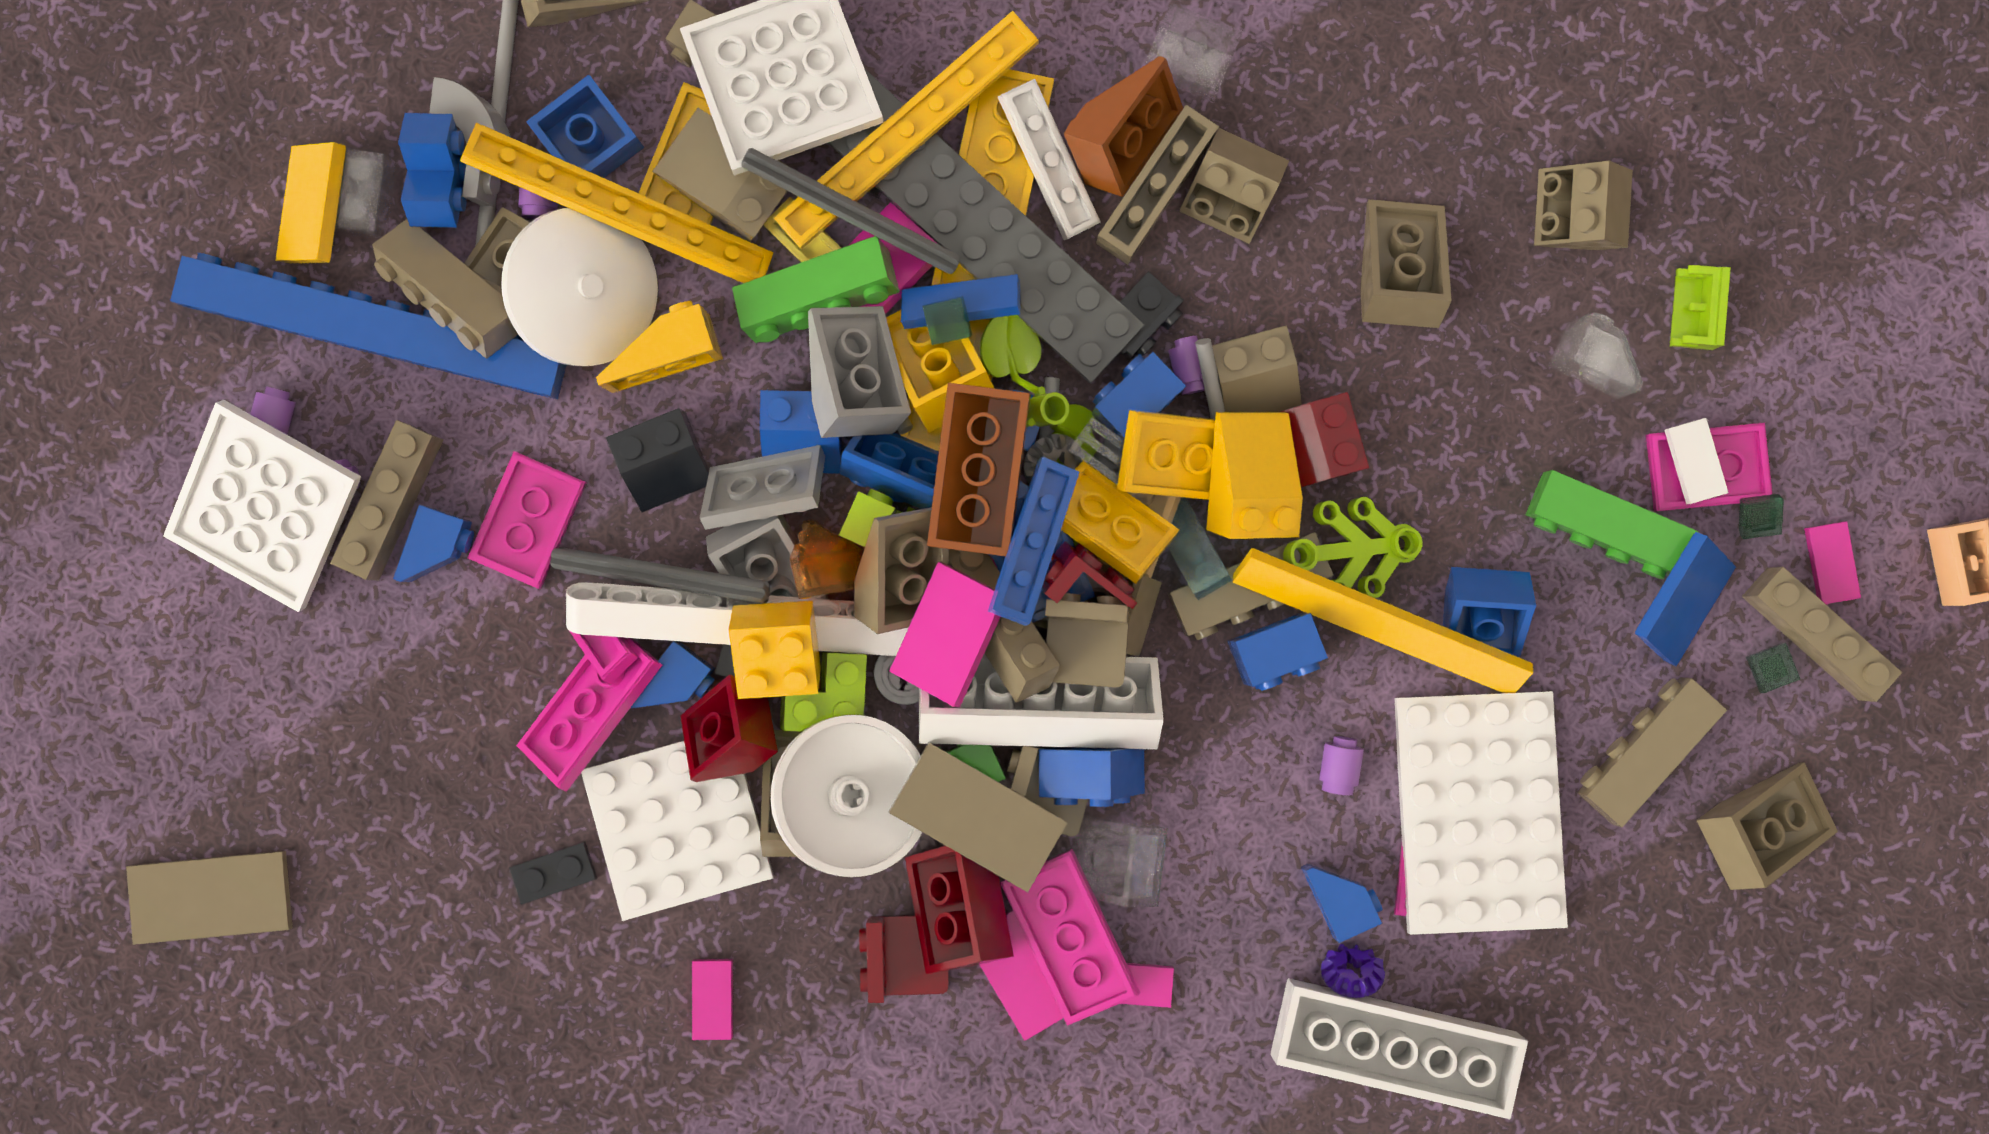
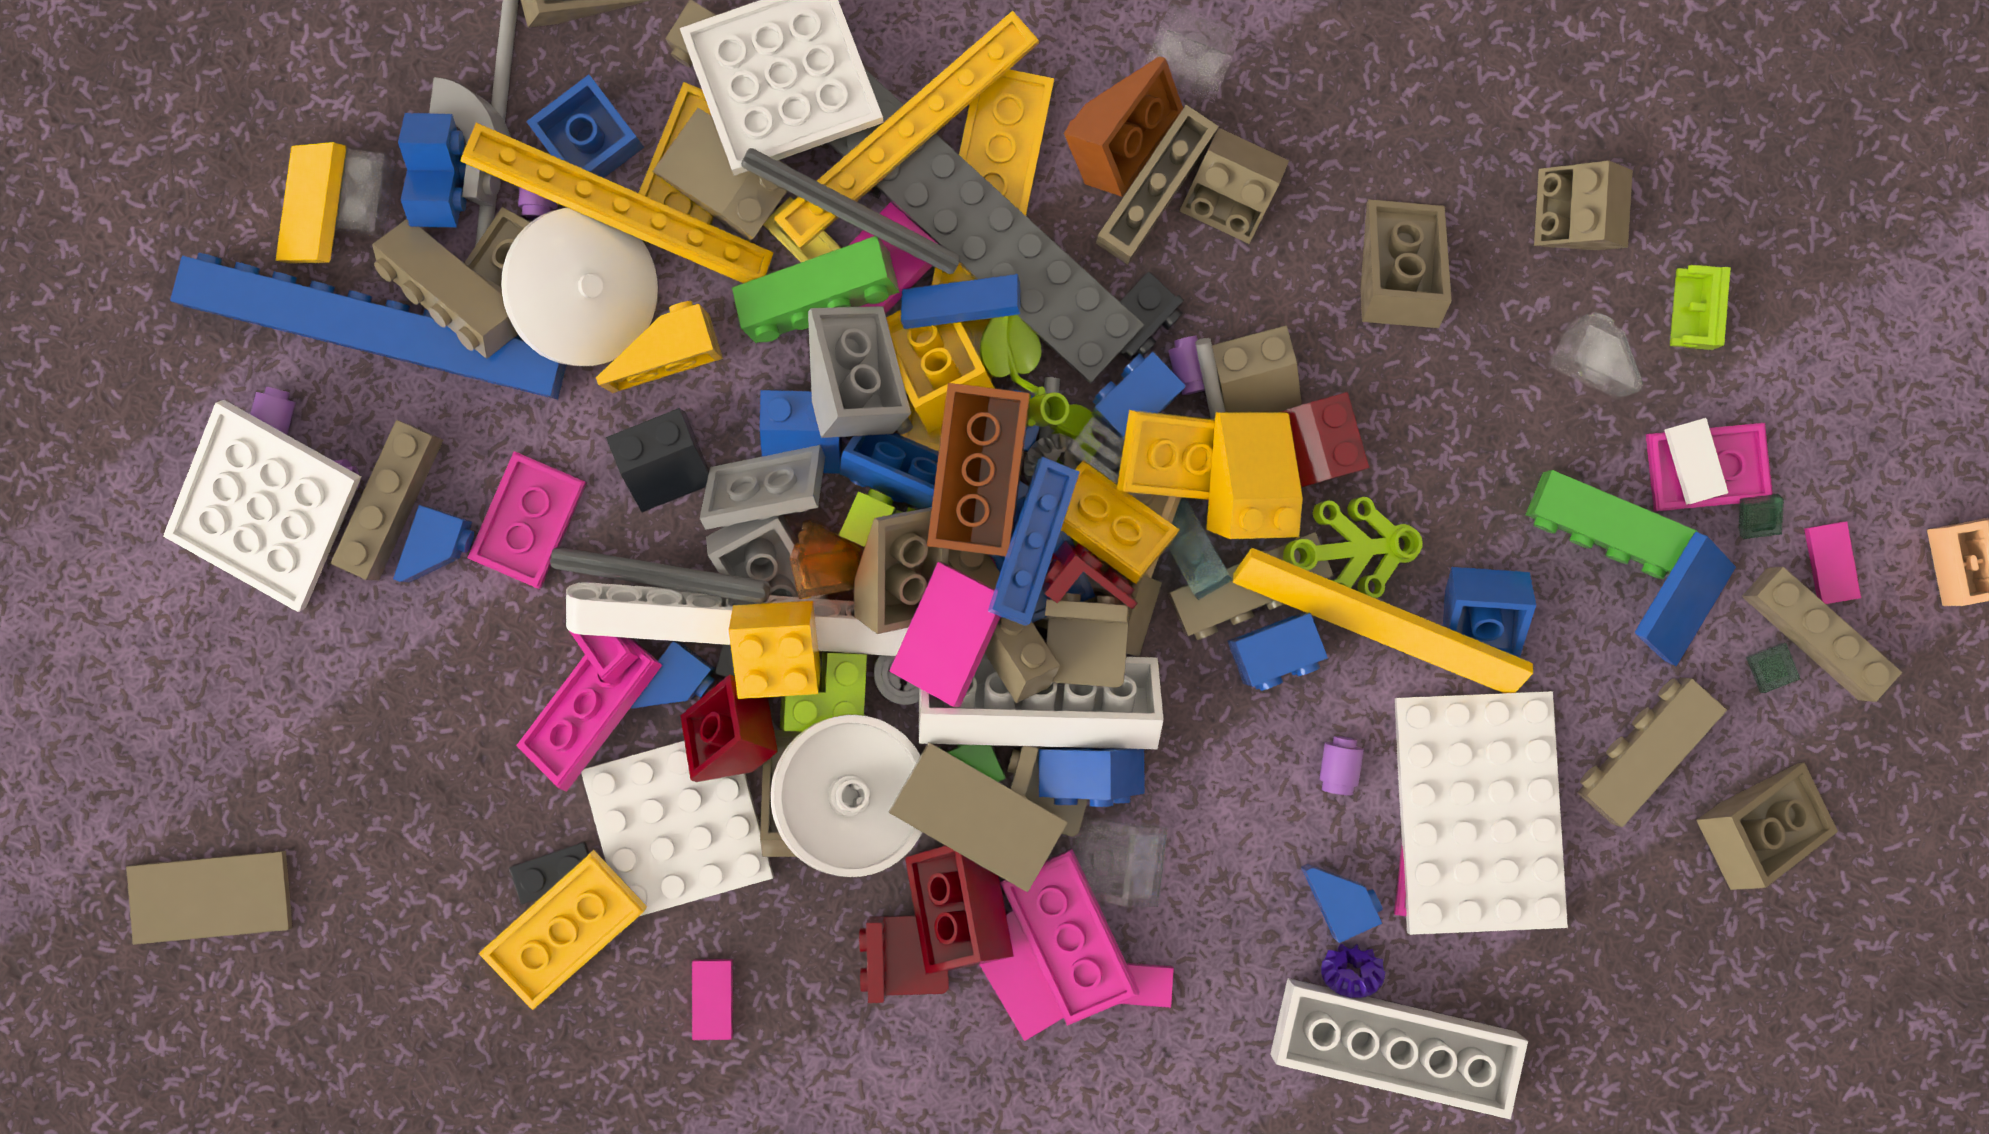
(563, 930): none -> yellow tile
(947, 320): clear green tile -> none
(1049, 159): white tile -> none

